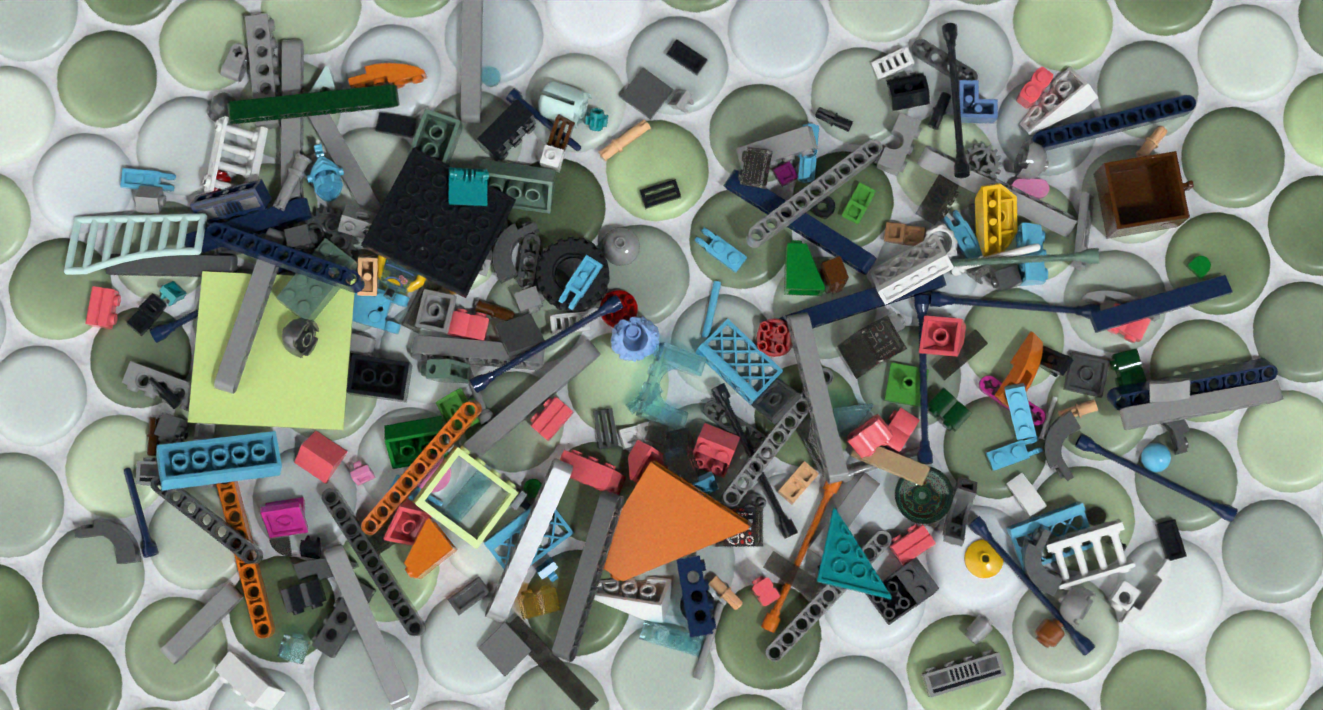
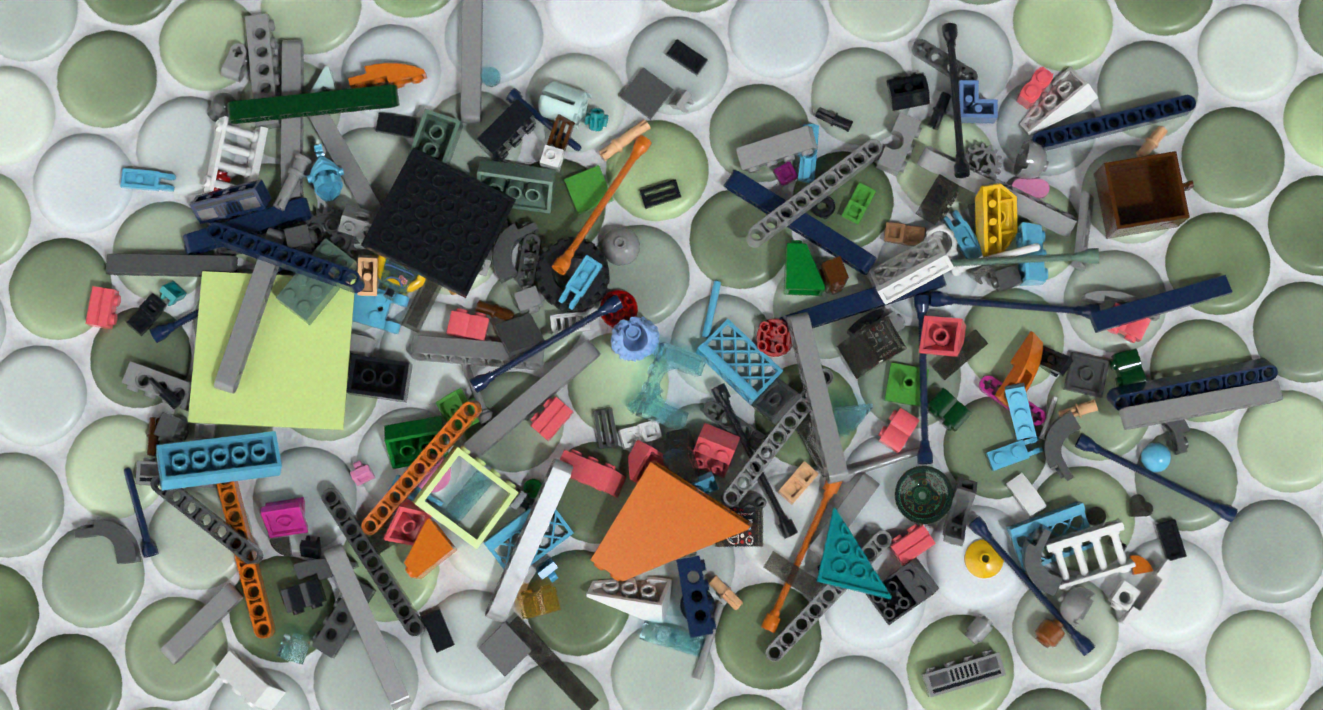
(143, 253): light aqua bar -> none
(150, 199): light grey brick -> none
(300, 337): flat silver cylinder -> none
(320, 456): coral slope -> none
(435, 311): light grey slope -> none
(438, 630): none -> black tile
(440, 370): sand green torso -> none
(468, 186): teal hinge -> none
(469, 595): flat silver tile -> none
(563, 262): none -> orange hose
(587, 189): none -> bright green tile
(588, 575): dark grey beam -> none
(656, 432): clear smoke tile -> none
(722, 251): medium azure hinge -> none
(755, 167): clear smoke brick -> none
(764, 590): coral brick -> none
(866, 319): none -> black slope
(870, 436): coral brick -> none
(896, 464): tan tile -> none
(897, 54): white slope -> none
(1139, 507): none -> clear smoke tile
(1142, 565): none -> orange tile
(1170, 390): light grey slope -> none
(1200, 266): green tile -> none

